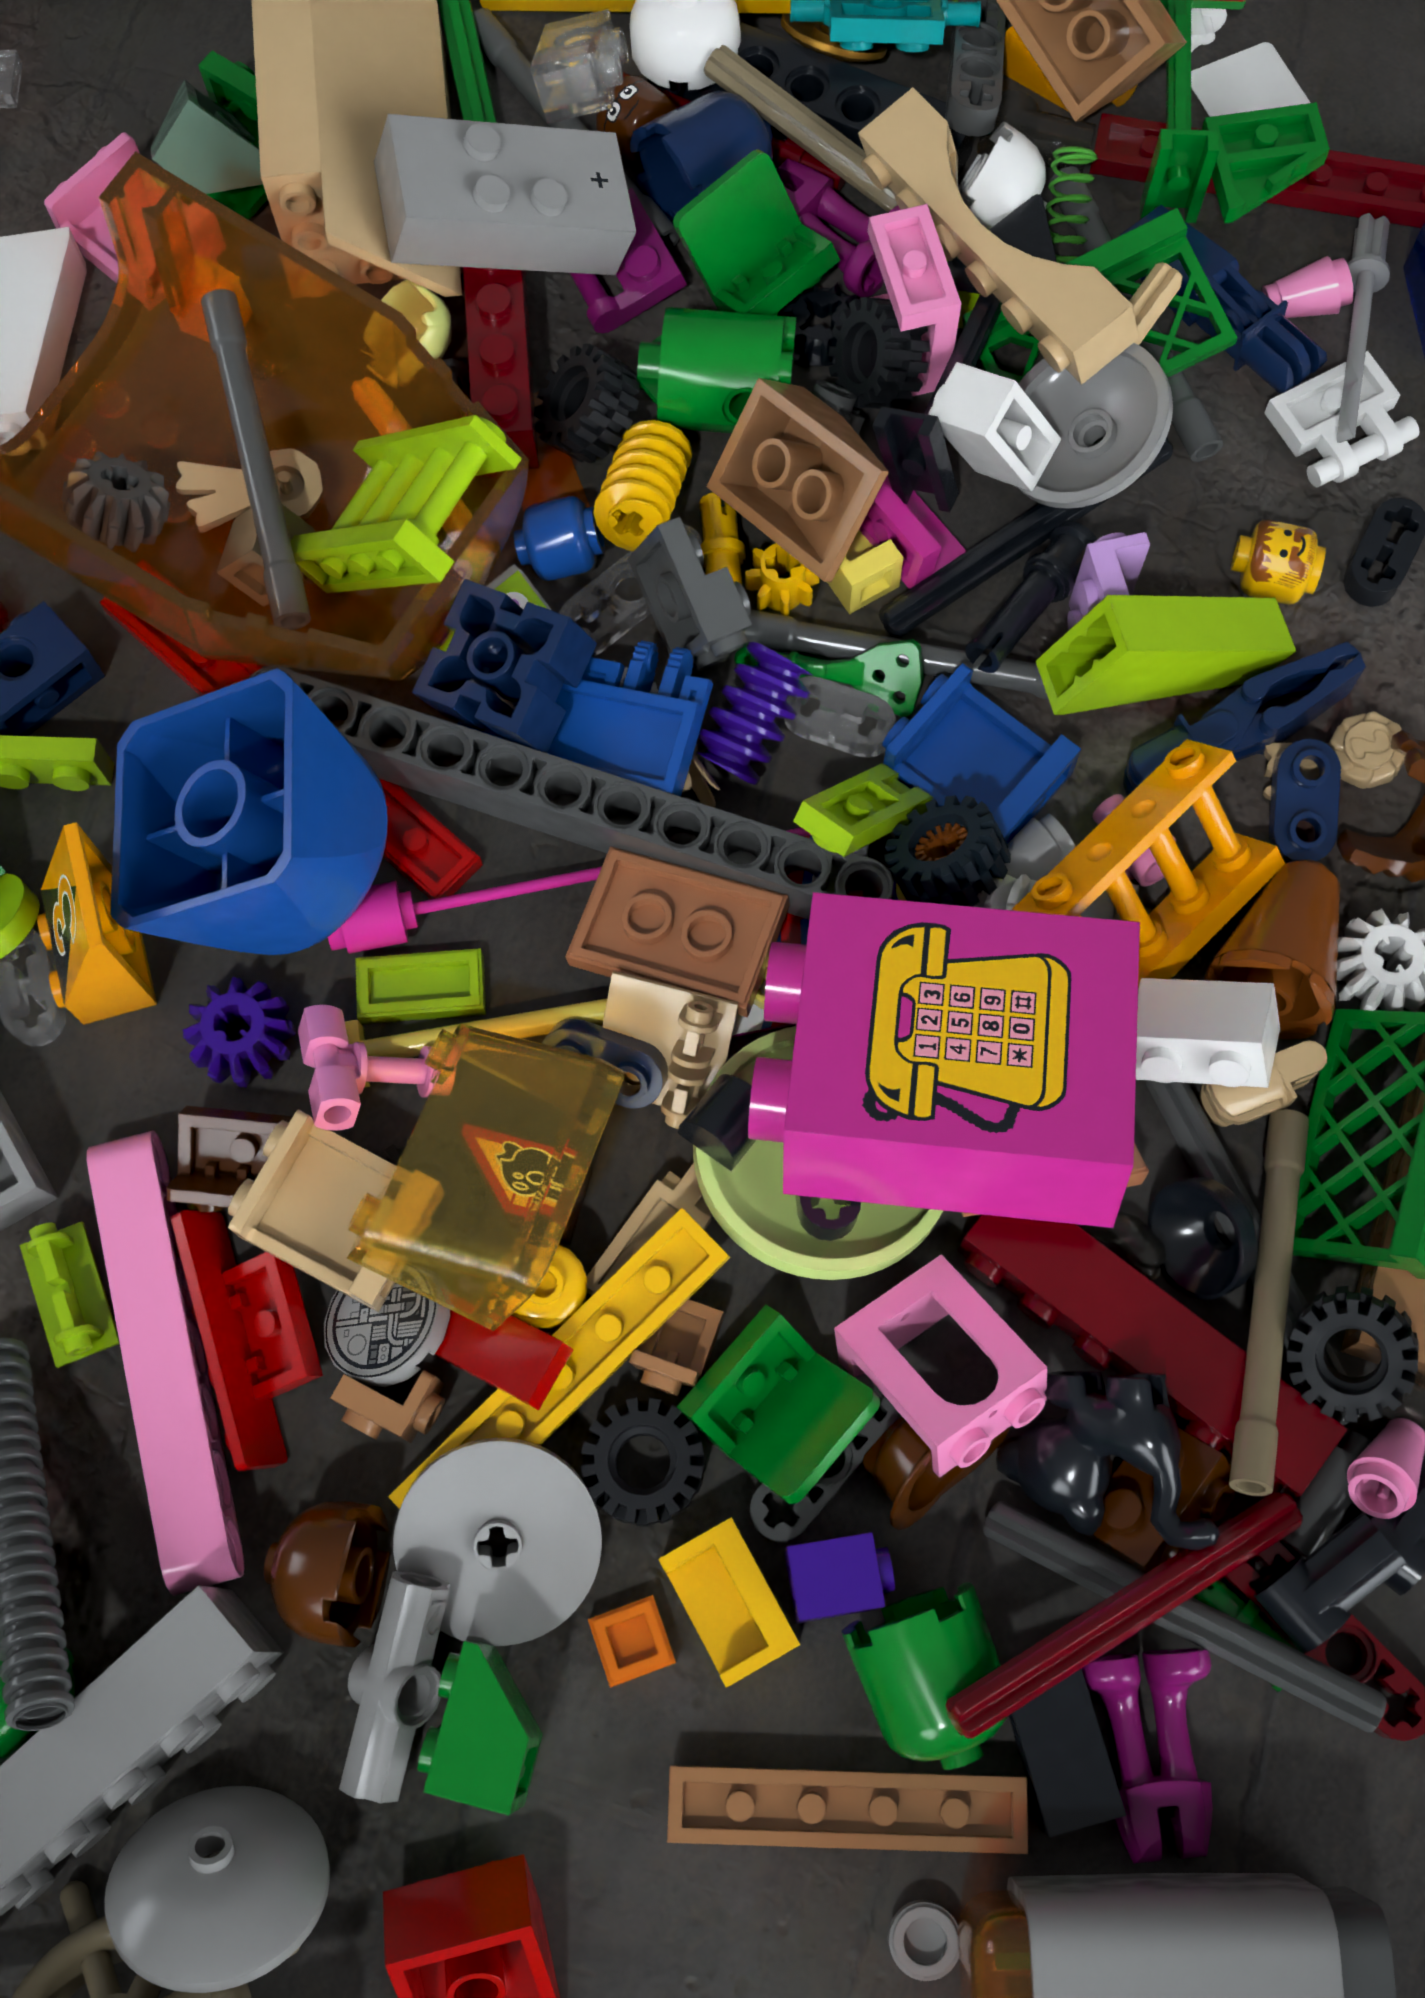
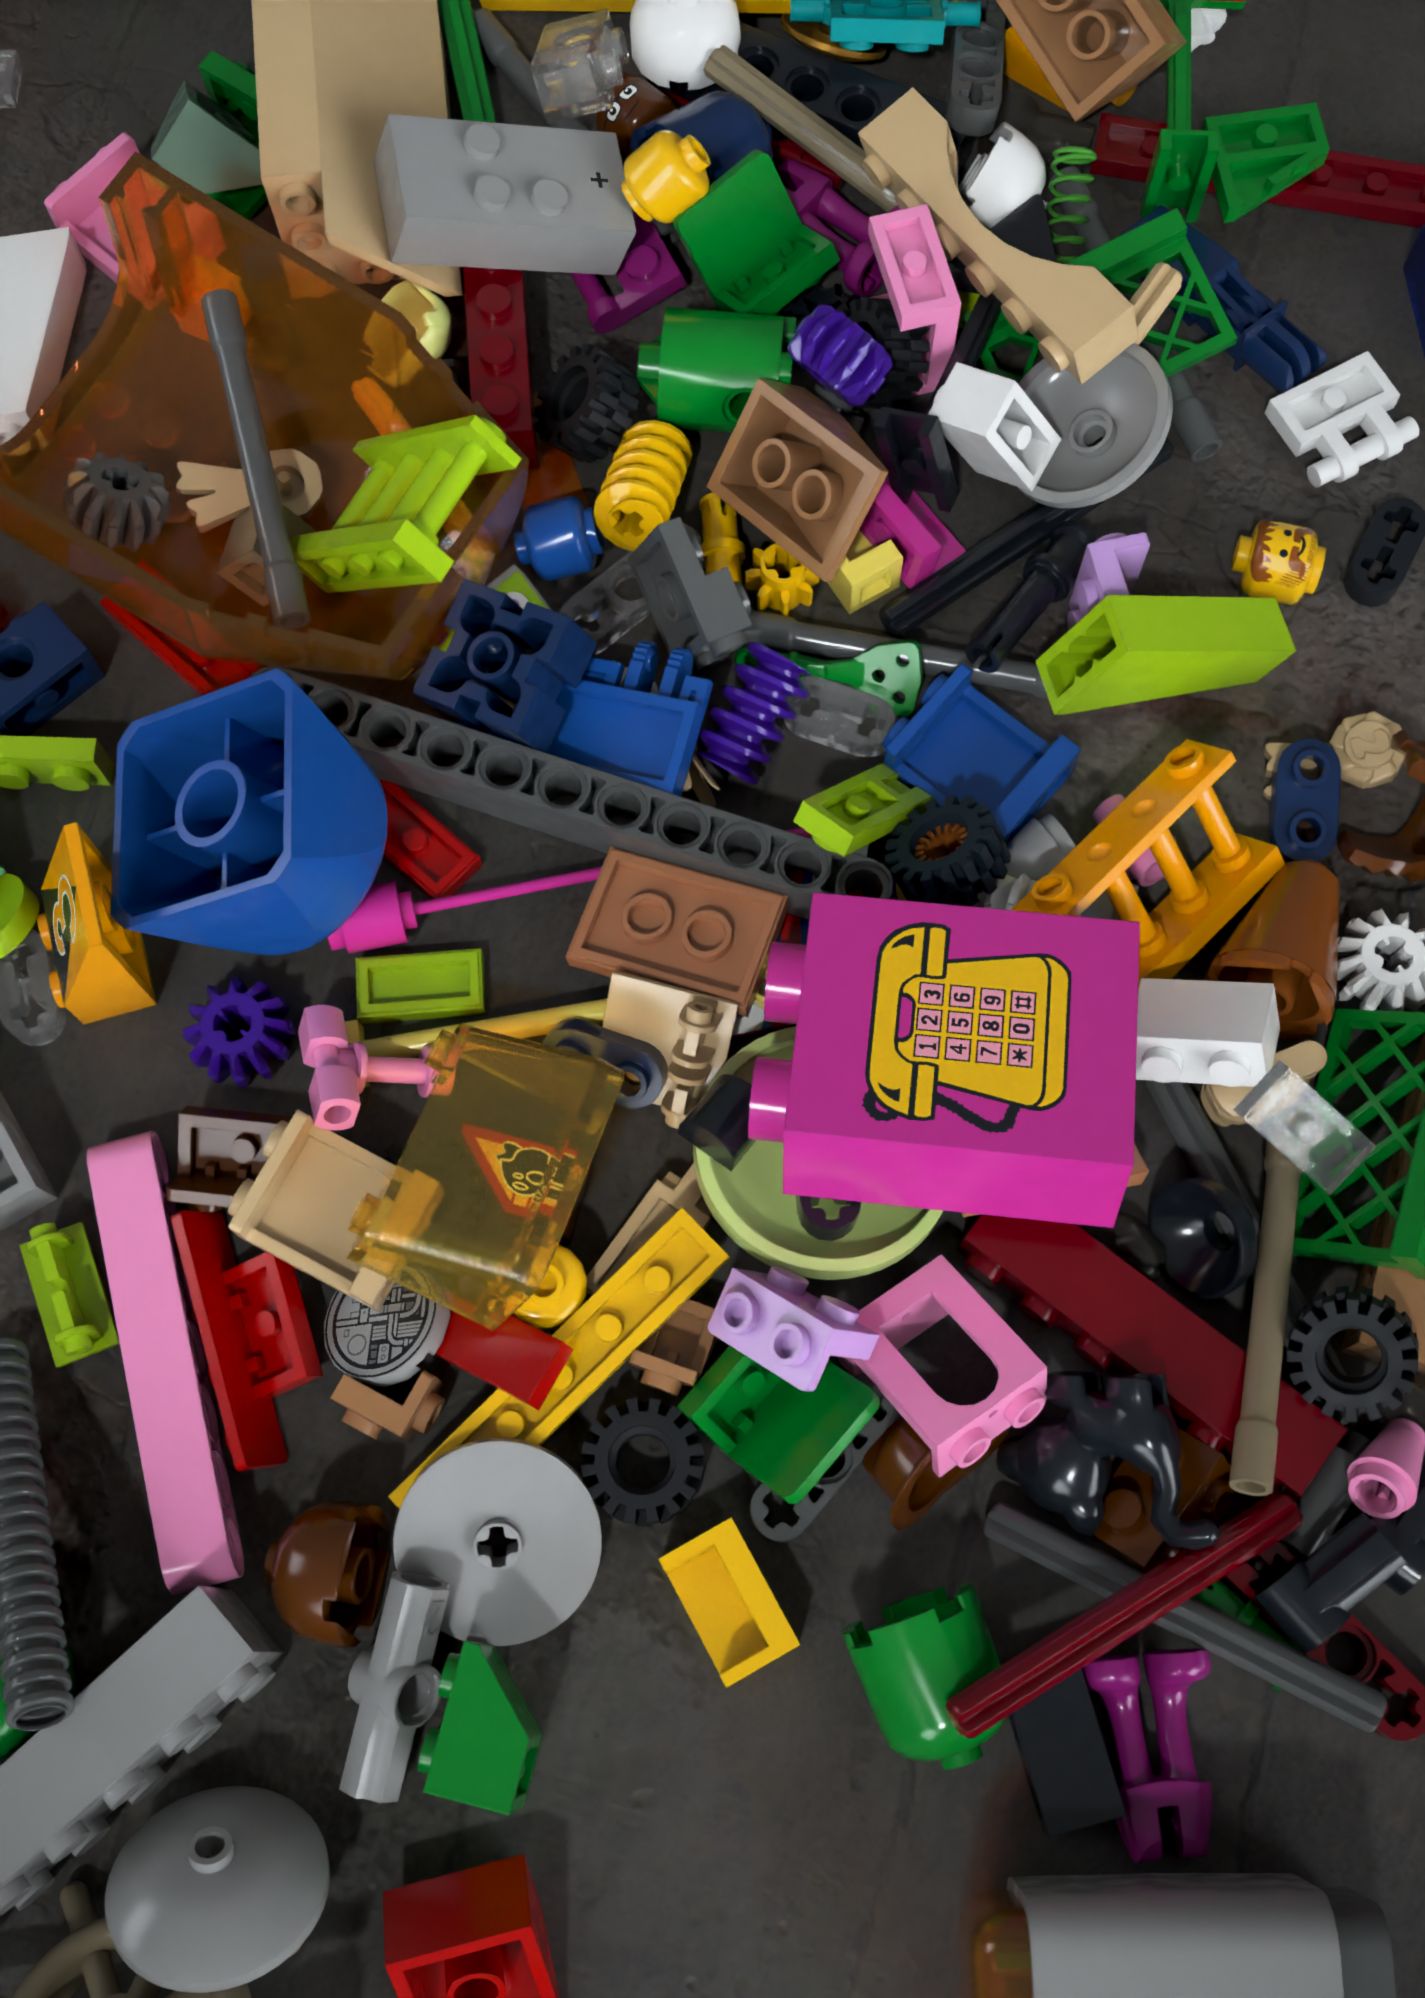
(631, 1641): orange tile -> none
(665, 176): none -> yellow head
(786, 1326): none -> lavender bracket
(838, 1577): dark purple brick -> none
(840, 355): none -> dark purple gear
(848, 1809): medium nougat plate -> none
(924, 1940): light grey tile -> none
(1234, 720): dark blue arm -> none
(1246, 82): white sticker -> none
(1305, 1127): none -> clear plate
(1314, 289): bright pink cone -> none
(1368, 275): light grey piece -> none

